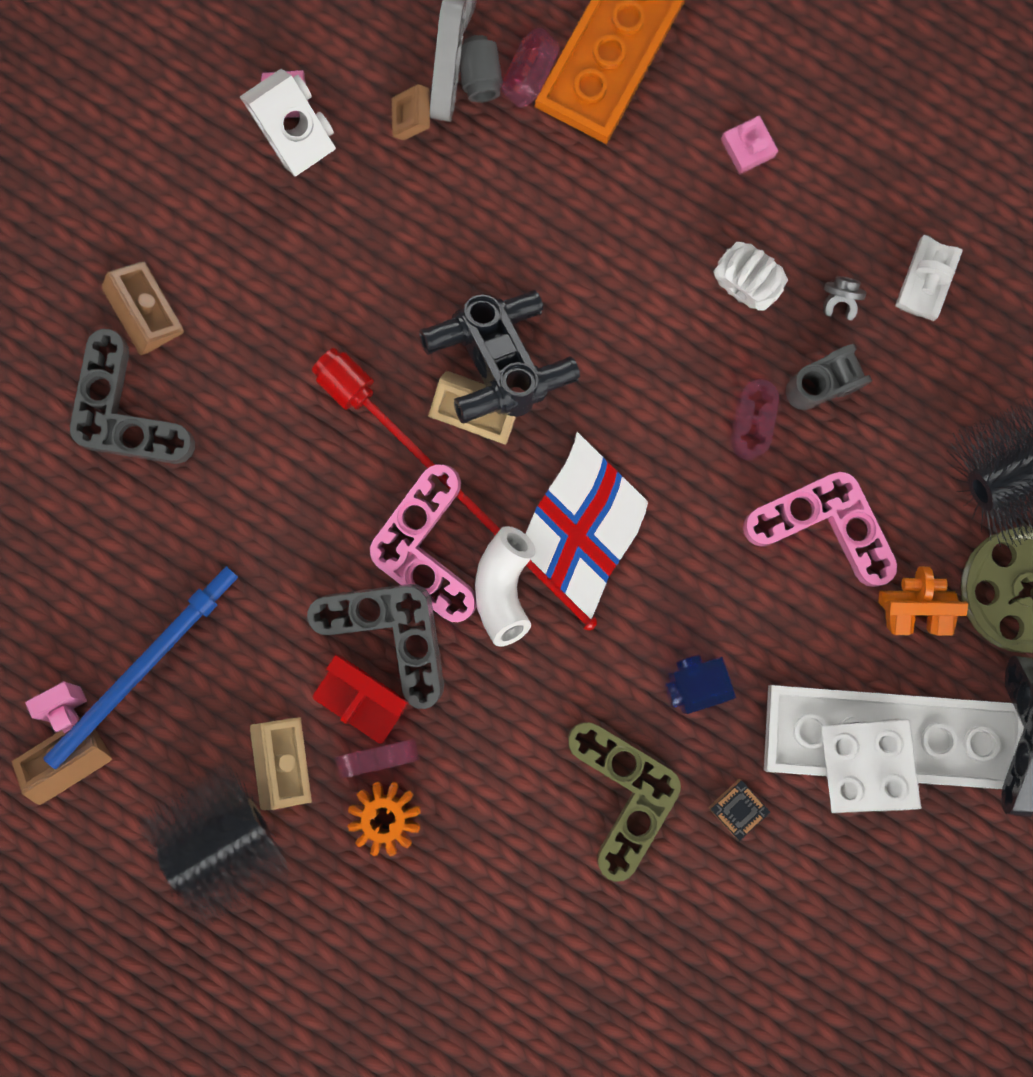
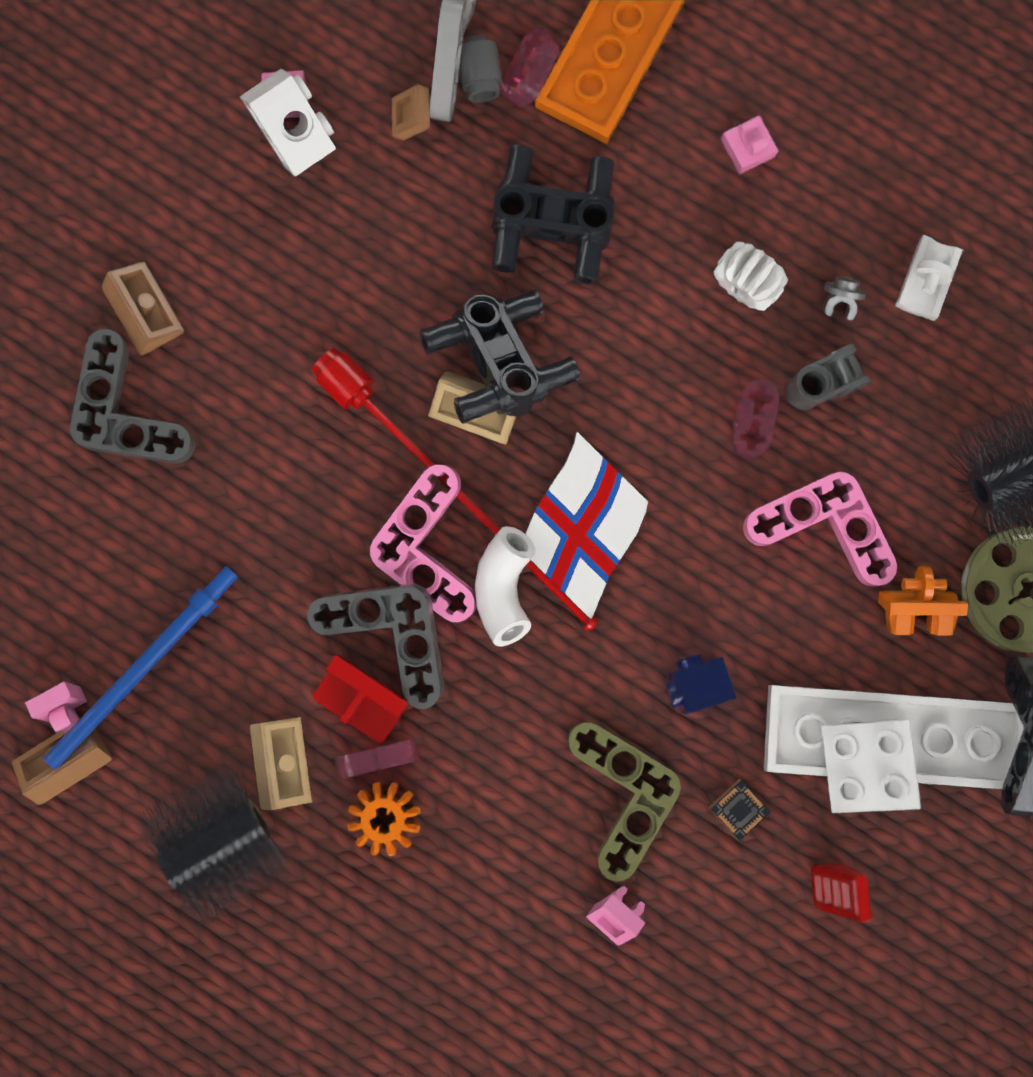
(553, 214): none -> black piece
(616, 918): none -> bright pink tile
(841, 891): none -> red slope

